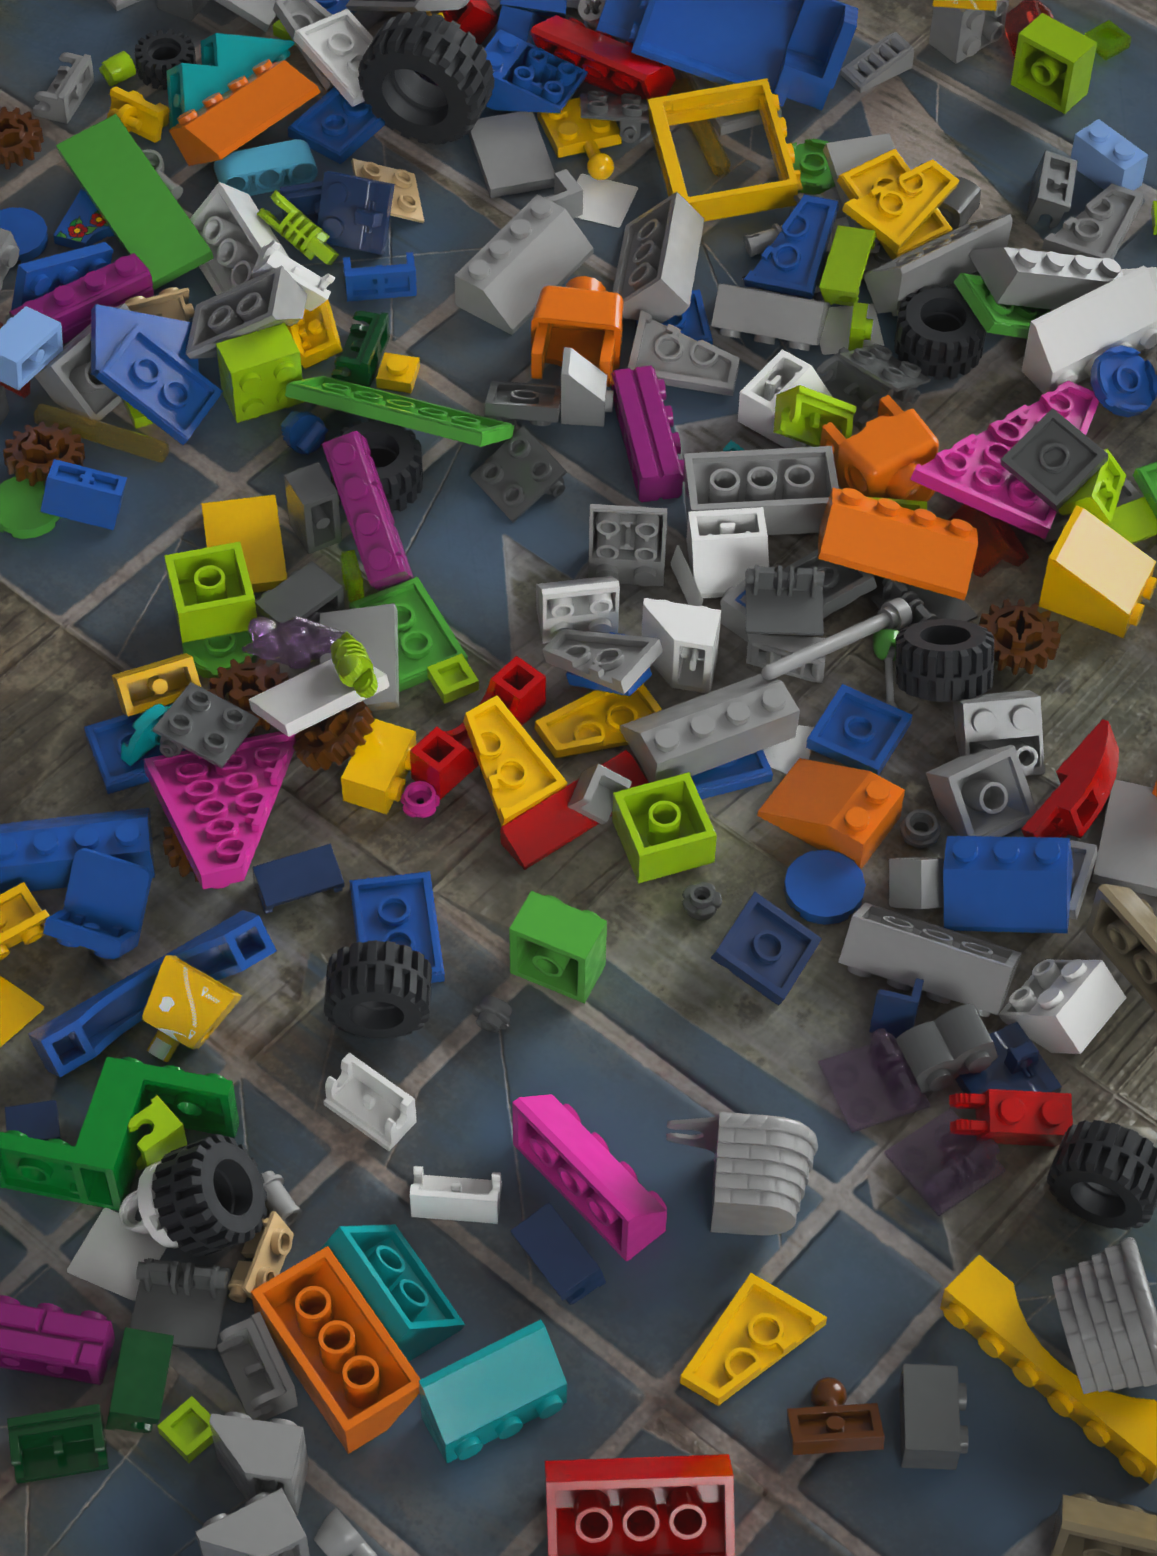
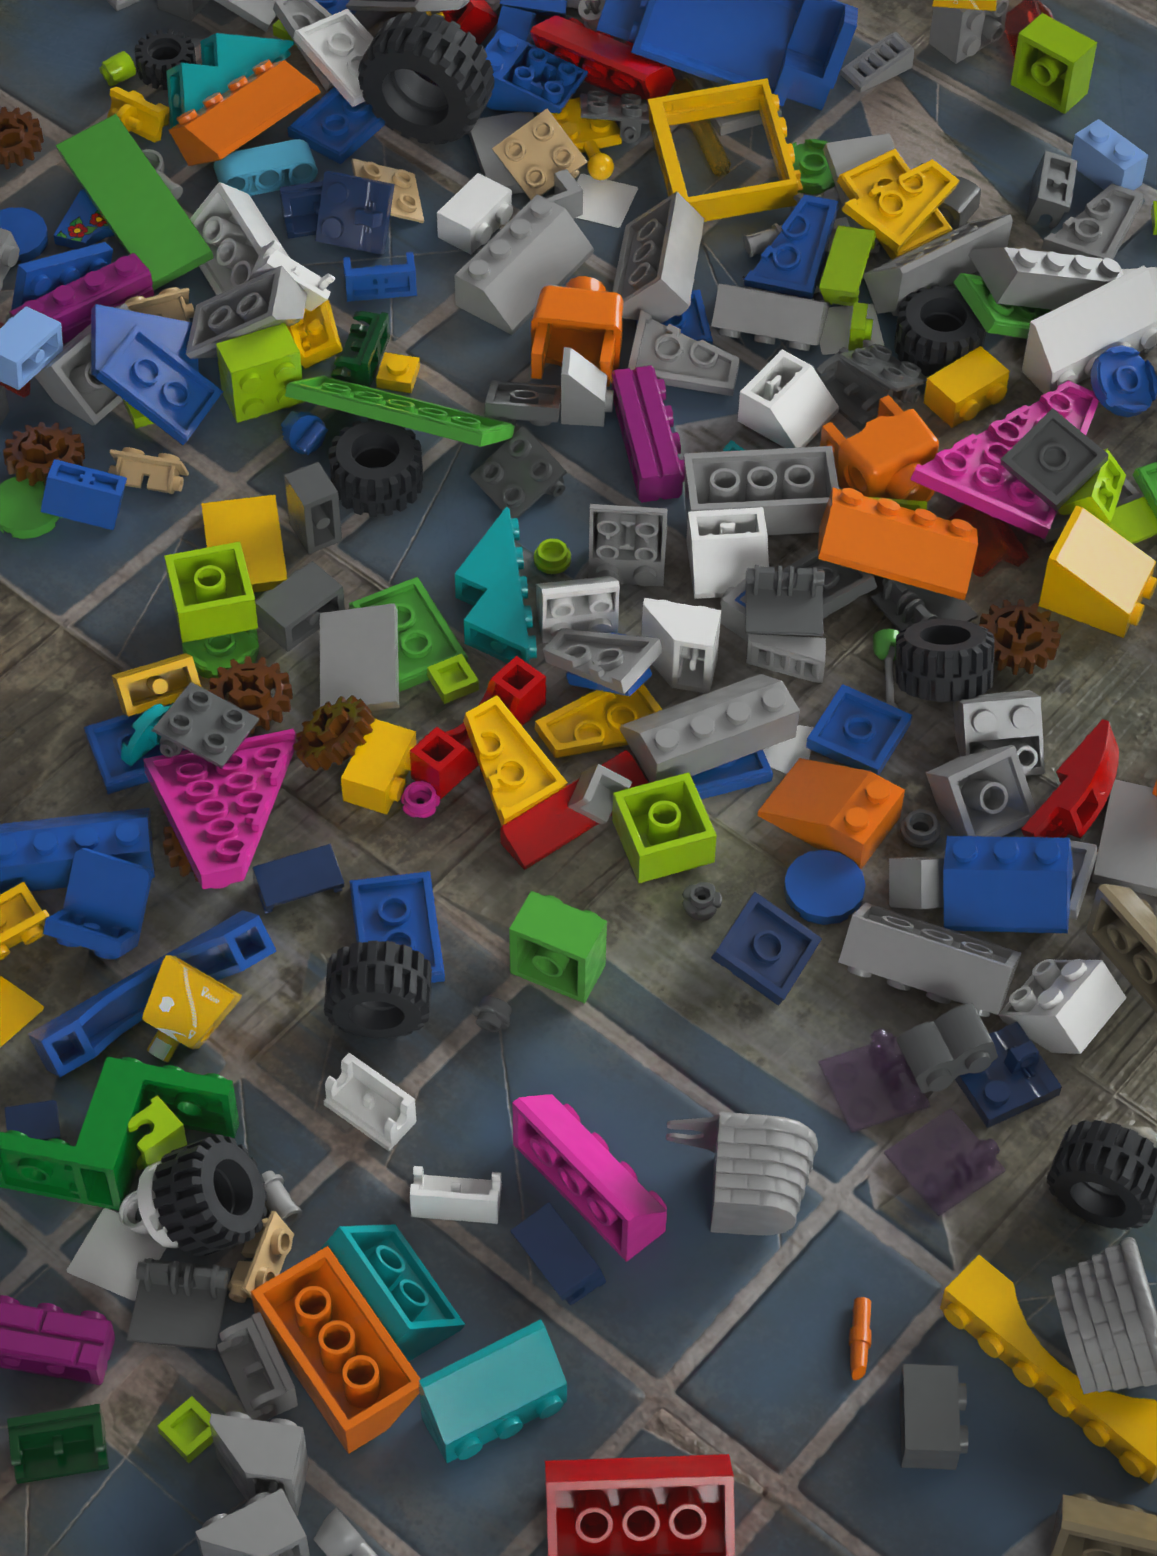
(66, 90): light grey hinge -> none
(103, 433): clear yellow axle -> none
(139, 1381): dark green hinge -> none
(162, 470): none -> tan hinge
(291, 642): clear purple hinge -> none
(299, 231): lime hinge -> none
(308, 698): white tile -> none
(351, 575): clear neon green tile -> none
(354, 665): lime hinge -> none
(367, 510): magenta brick -> none
(474, 213): none -> white brick
(493, 586): none -> teal slope
(537, 153): none -> tan hinge
(552, 556): none -> lime plate
(686, 579): white sticker -> none
(748, 1339): yellow wing -> none
(803, 412): lime hinge -> none
(832, 1424): reddish brown plate -> none
(860, 1337): none -> orange piece
(893, 615): light grey piece -> none
(896, 1011): dark blue panel -> none
(966, 387): none -> yellow brick
(1015, 1116): red hinge -> none
(1109, 39): clear neon green tile -> none

